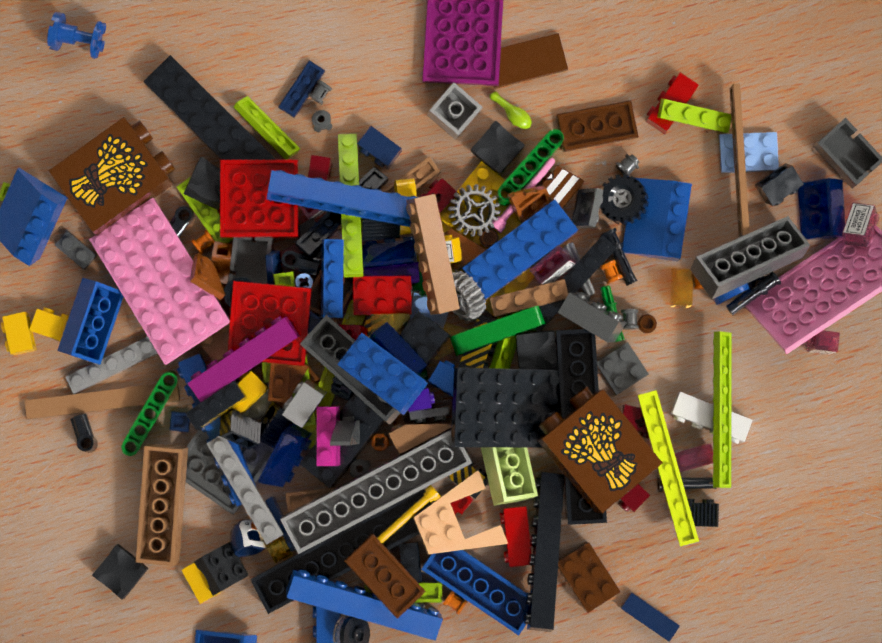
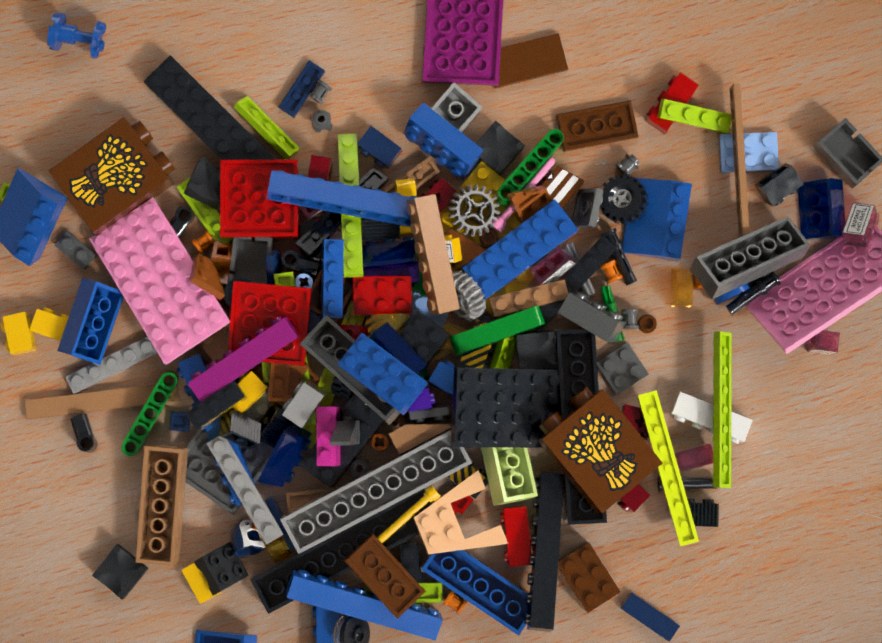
(442, 141): none -> blue brick
(516, 115): lime piece -> none

